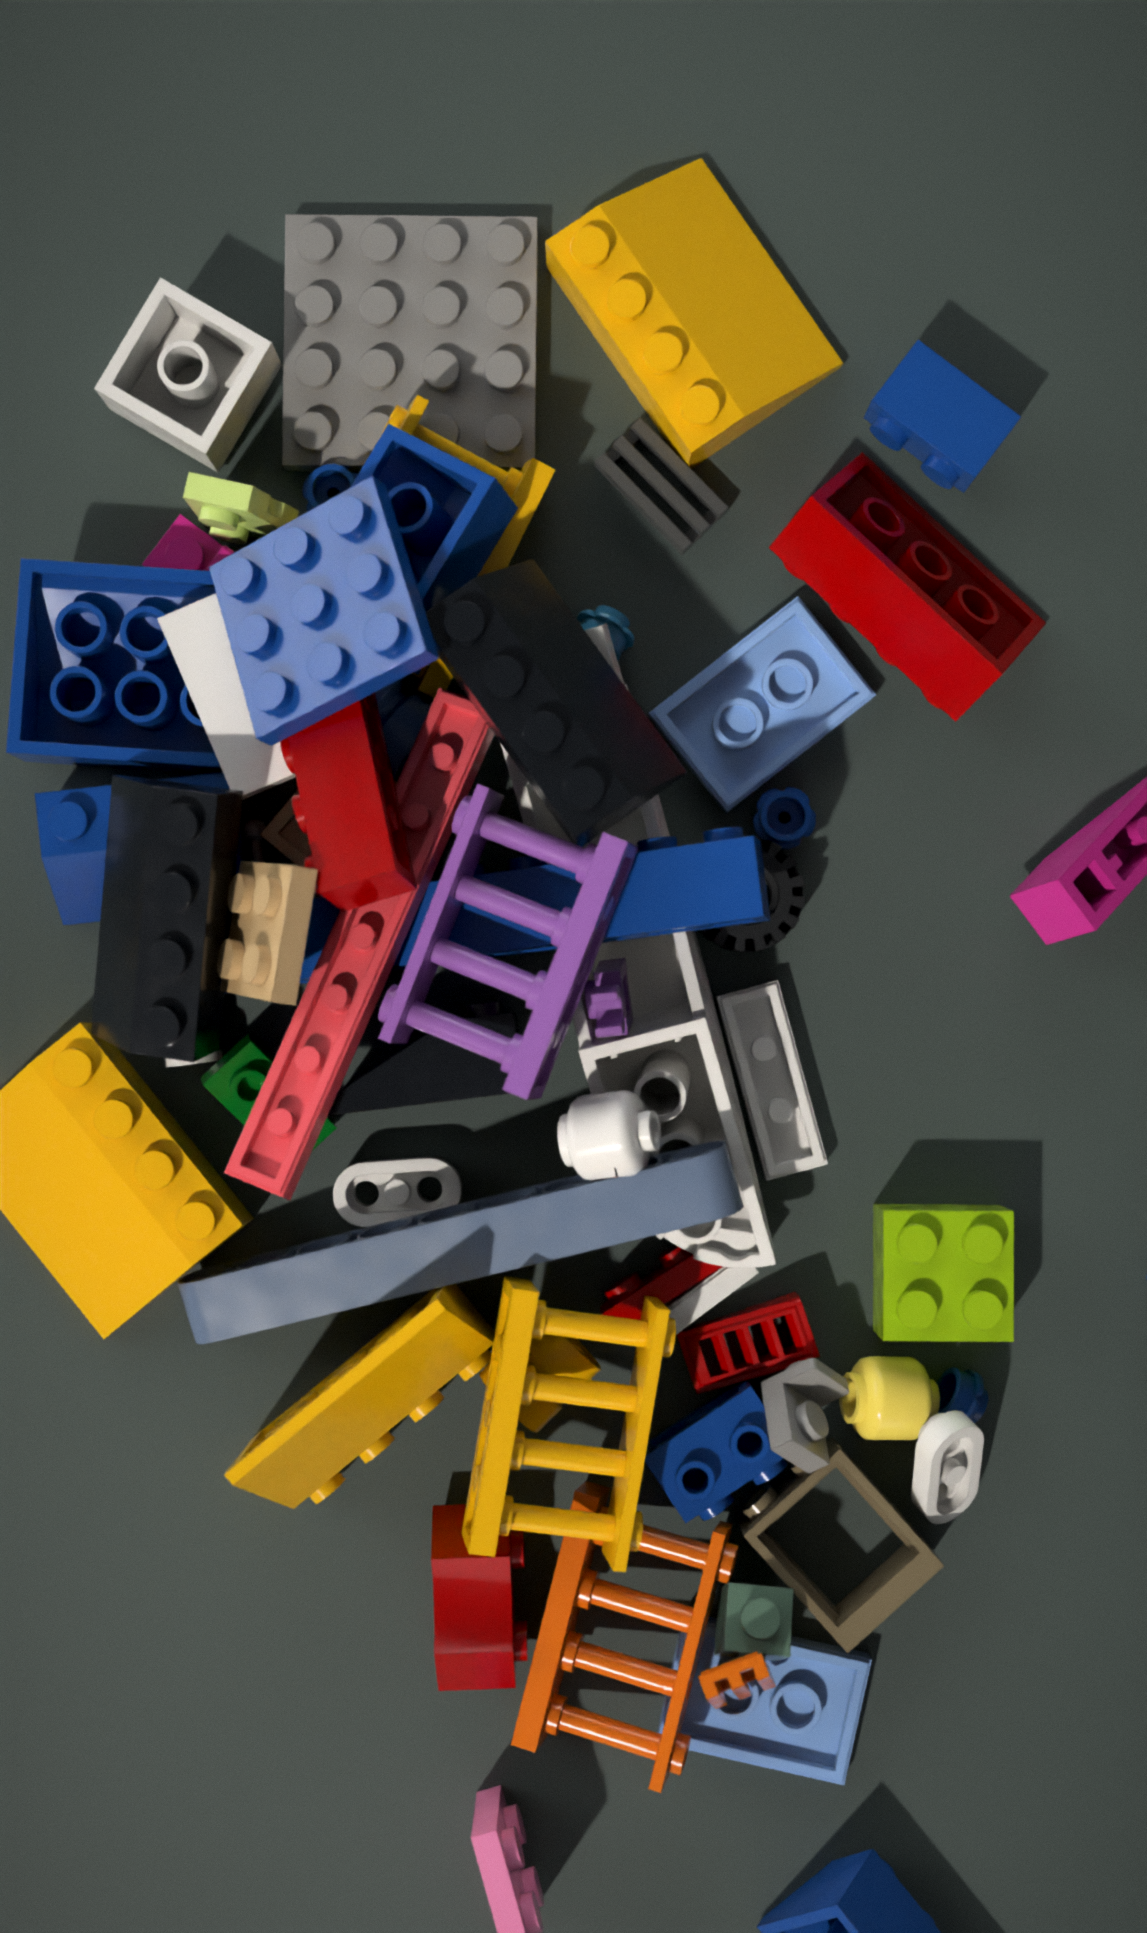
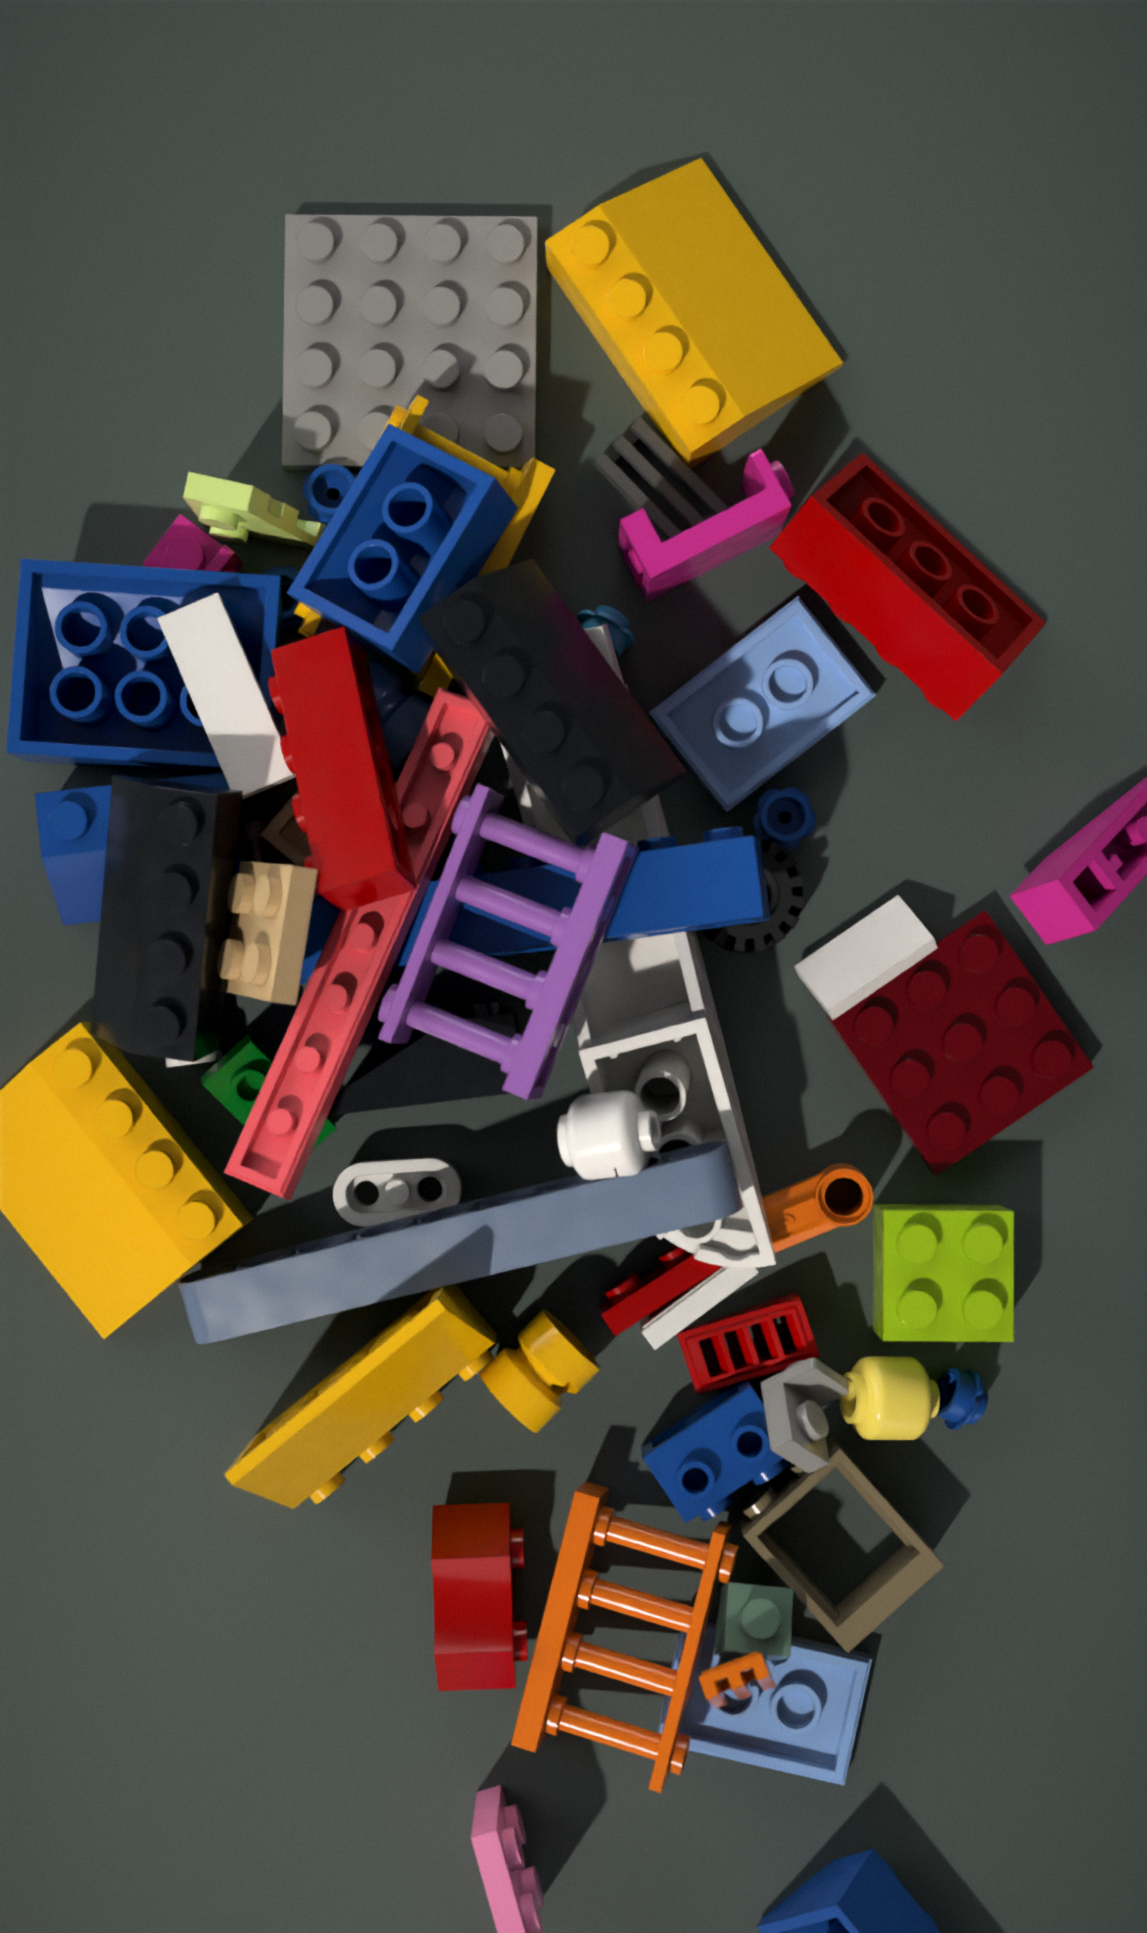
(189, 375): white brick -> none
(323, 612): plate -> none
(515, 1384): yellow fence -> none
(610, 999): medium lavender plate -> none
(671, 563): none -> dark pink panel
(771, 1080): white tile -> none
(801, 1208): none -> orange piece
(866, 957): none -> white tile
(939, 418): blue brick -> none
(946, 1466): white plate -> none
(961, 1044): none -> dark red plate

